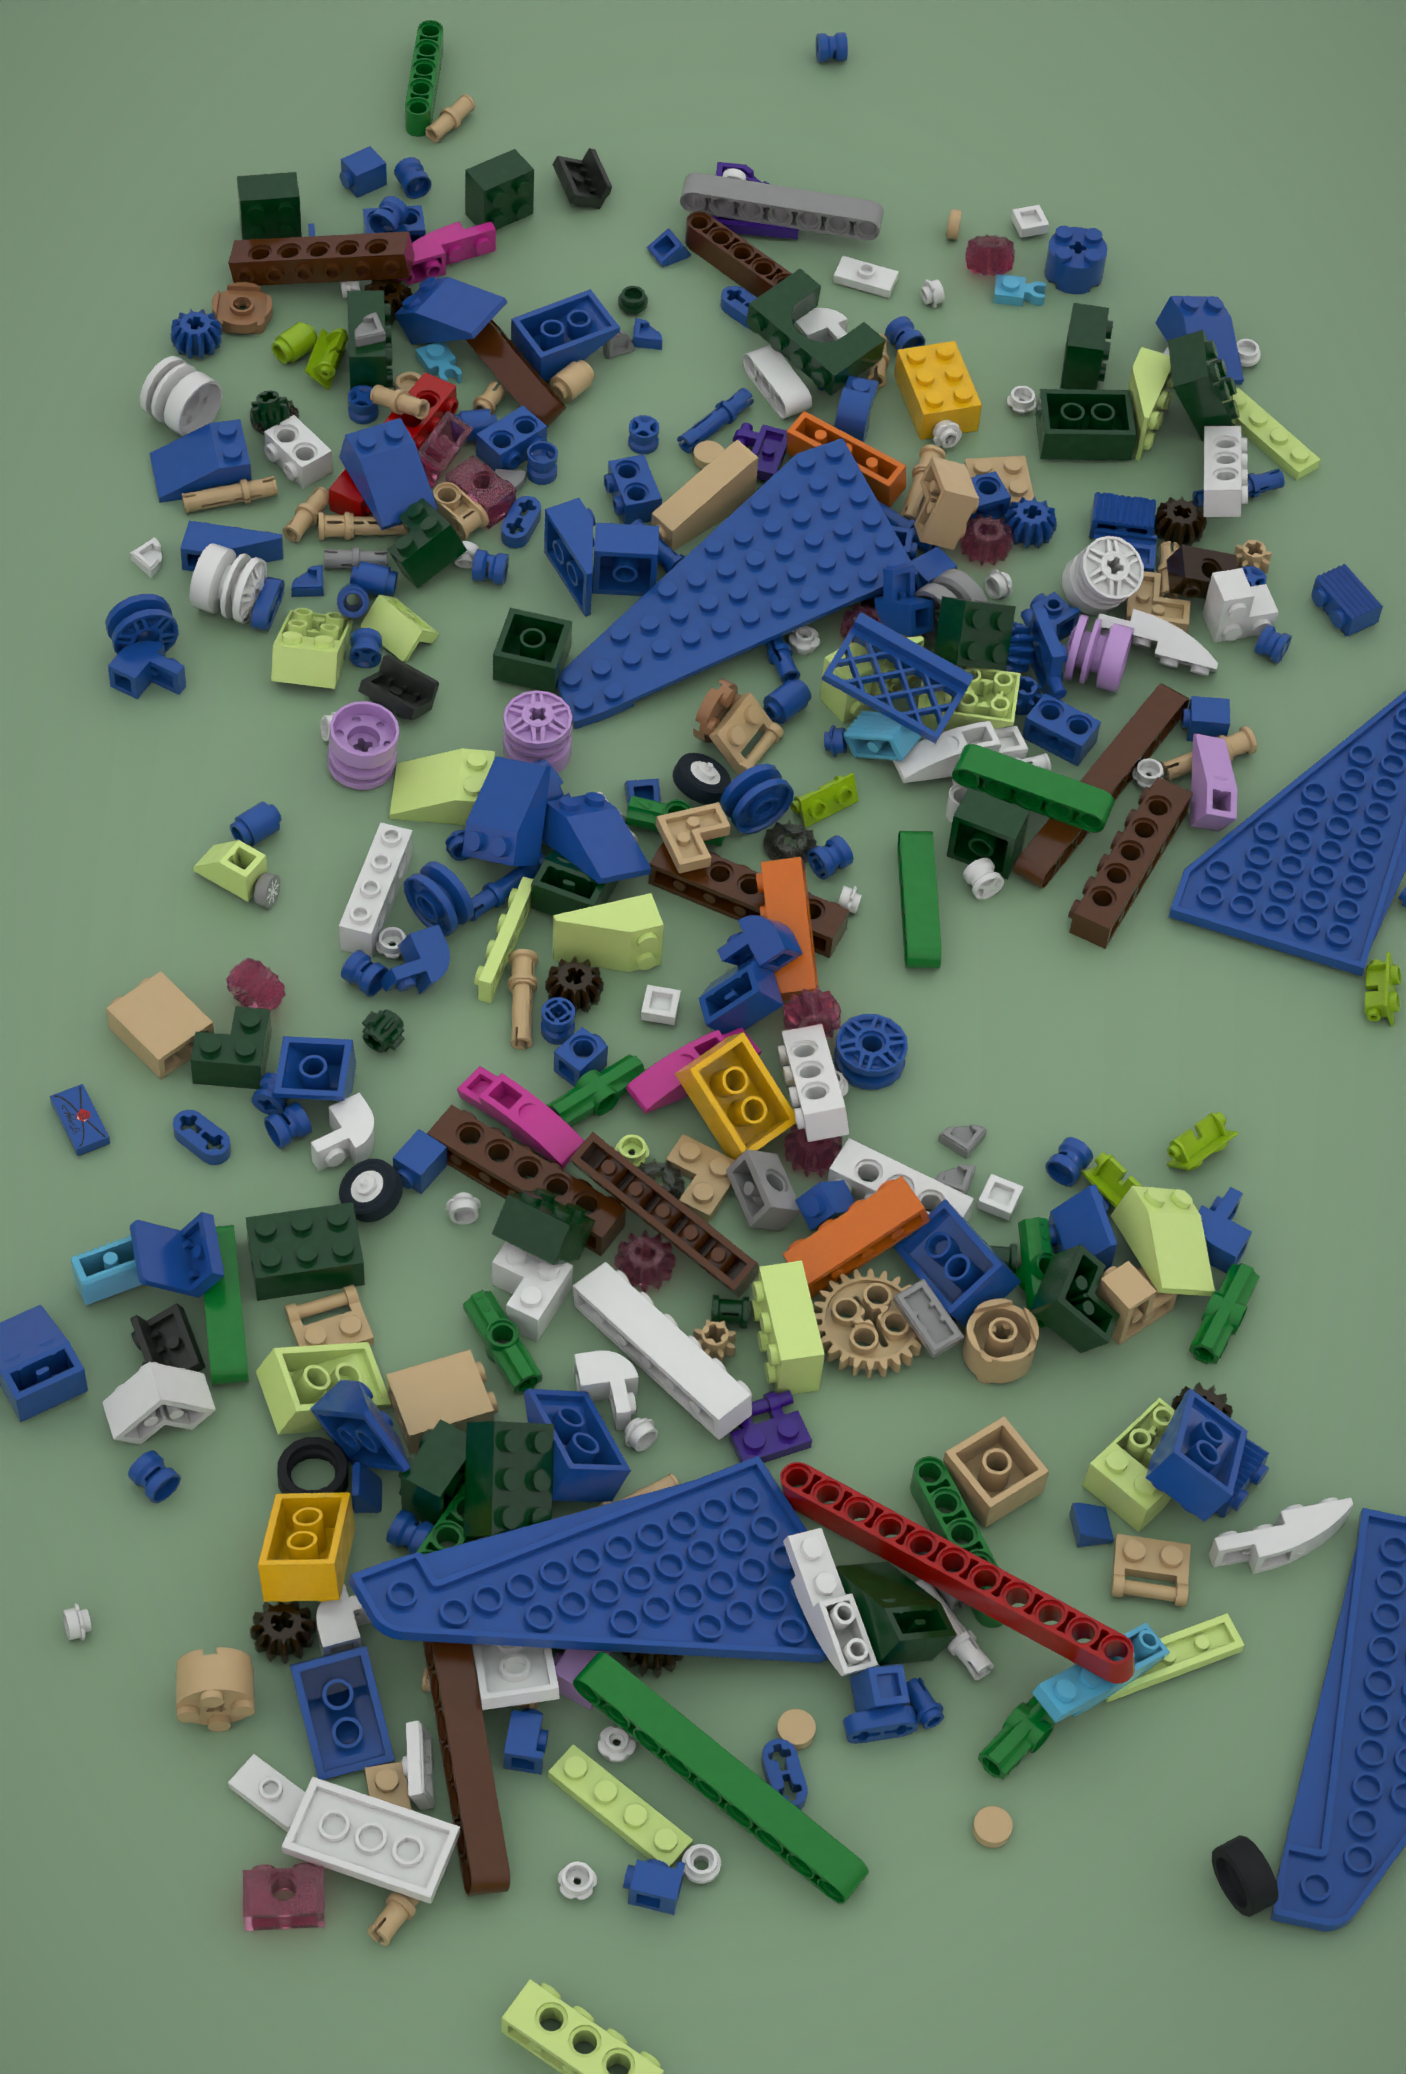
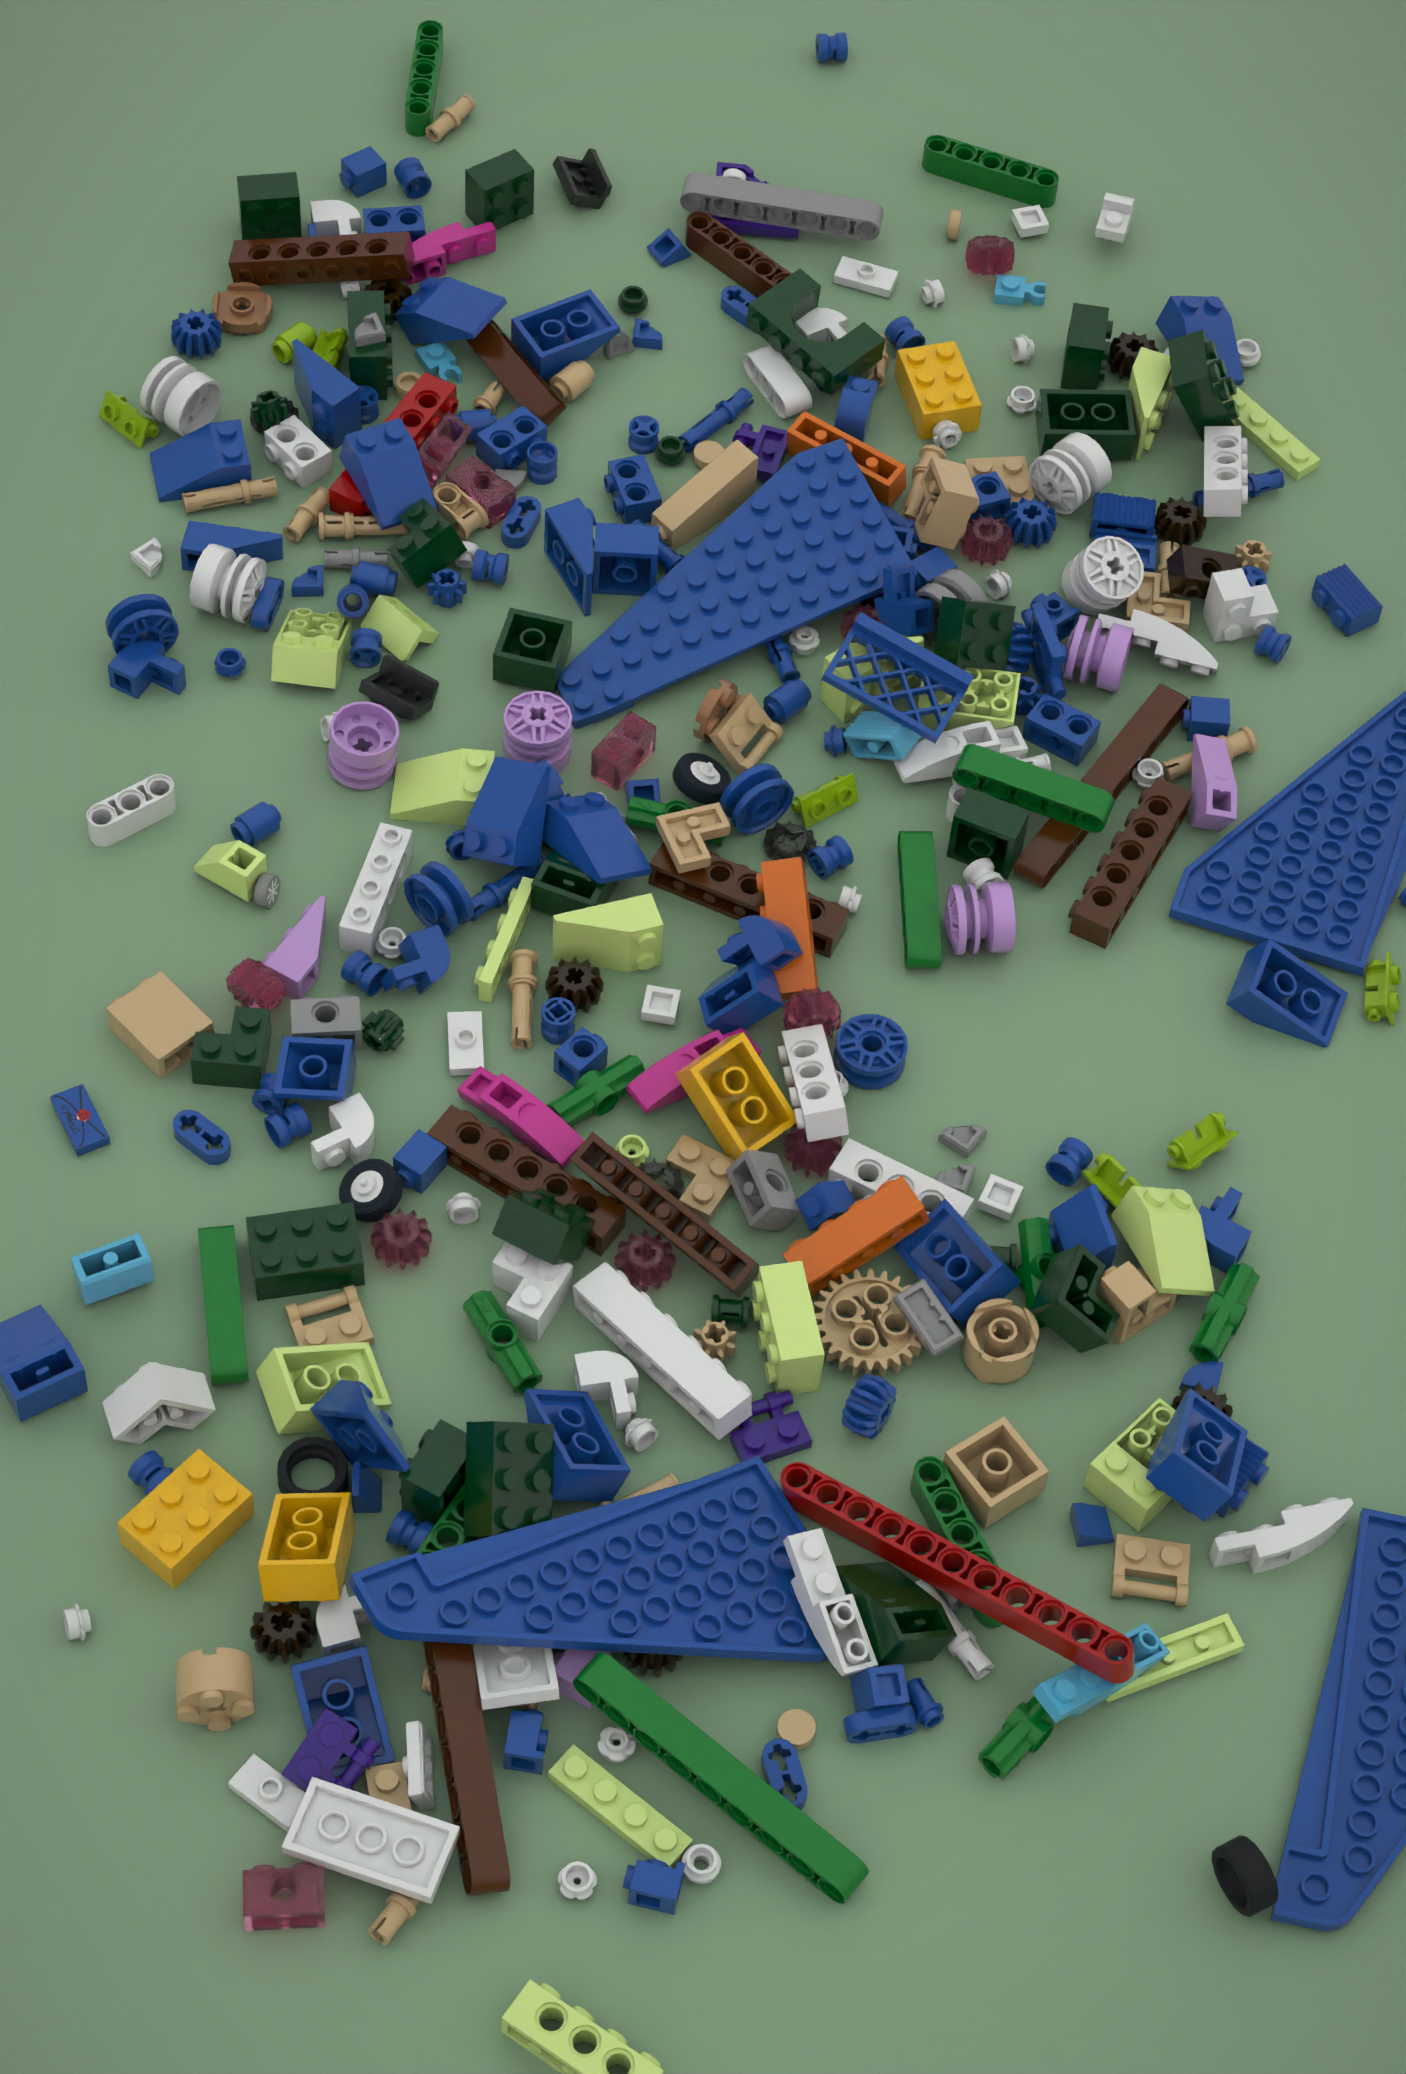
(127, 420): none -> lime hinge
(131, 810): none -> white beam
(168, 1339): pearl dark grey bracket -> none
(178, 1259): blue bracket -> none
(186, 1518): none -> yellow brick
(229, 662): none -> blue plate
(300, 953): none -> lavender slope
(323, 1748): none -> dark purple plate
(326, 395): none -> blue slope
(334, 218): none -> white brick
(341, 1012): none -> light grey brick
(391, 212): blue wheel -> none
(399, 401): tan pin -> none
(401, 1239): none -> clear pink gear
(438, 1390): tan brick -> none
(446, 588): none -> blue gear
(465, 1042): none -> white plate
(623, 750): none -> clear pink brick
(670, 450): none -> dark green plate
(869, 1406): none -> blue gear
(985, 918): none -> lavender wheel
(990, 171): none -> green beam
(992, 1826): tan tile -> none
(1021, 349): none -> white plate
(1070, 473): none -> white wheel
(1076, 259): blue brick -> none
(1115, 217): none -> white brick
(1125, 351): none -> dark brown gear
(1206, 1373): none -> blue tile
(1286, 994): none -> blue slope

